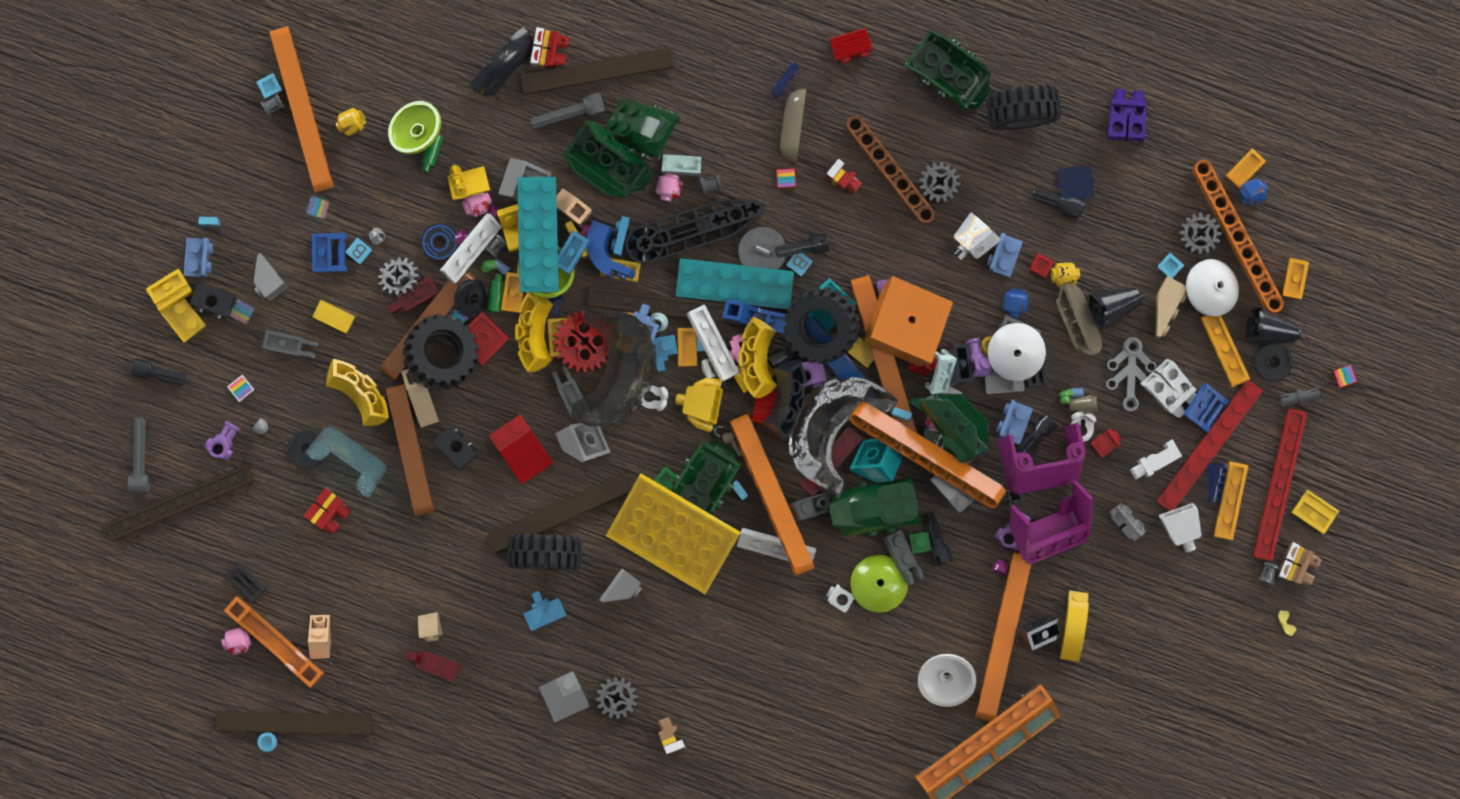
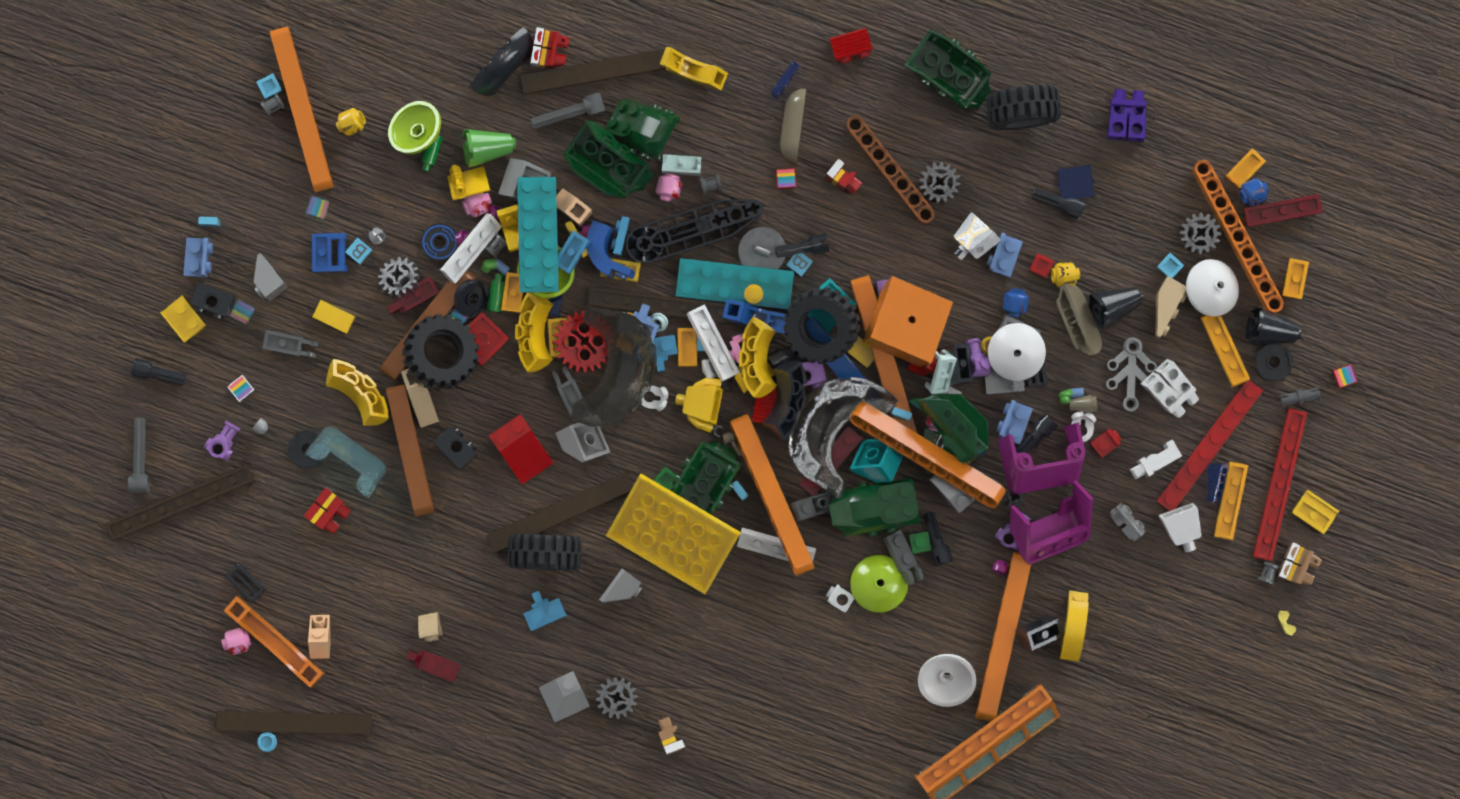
(169, 290): yellow plate -> none
(485, 146): none -> bright green cone
(693, 70): none -> yellow arch
(753, 293): none -> yellow plate
(1203, 404): blue plate -> none
(1282, 210): none -> dark red plate

